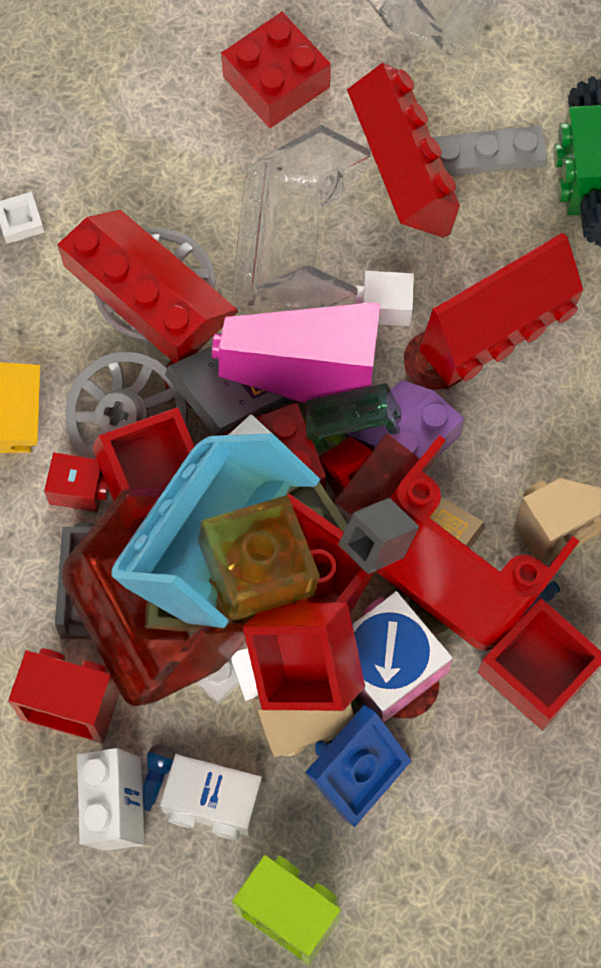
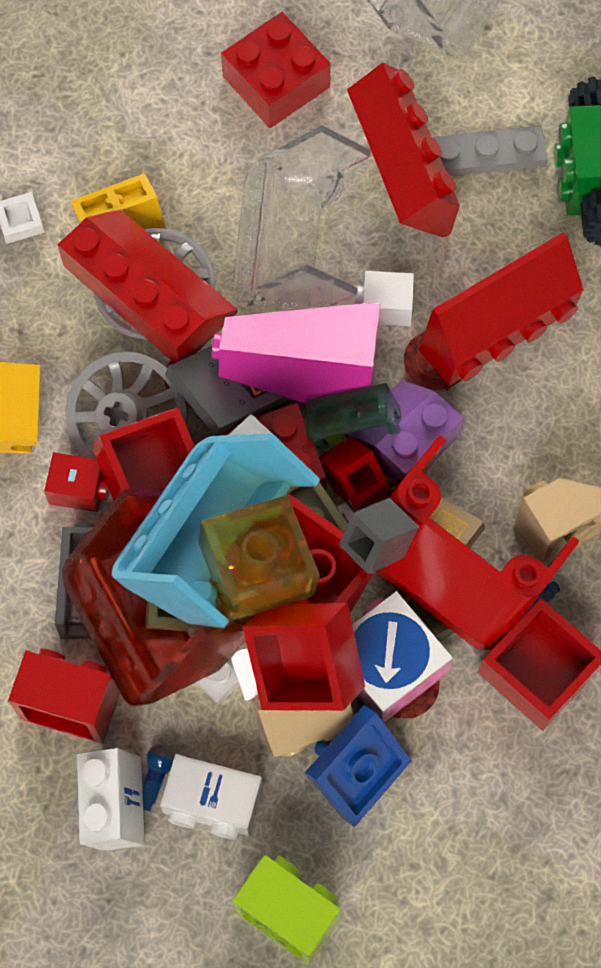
(132, 196): none -> yellow hinge
(377, 475): clear red plate -> none

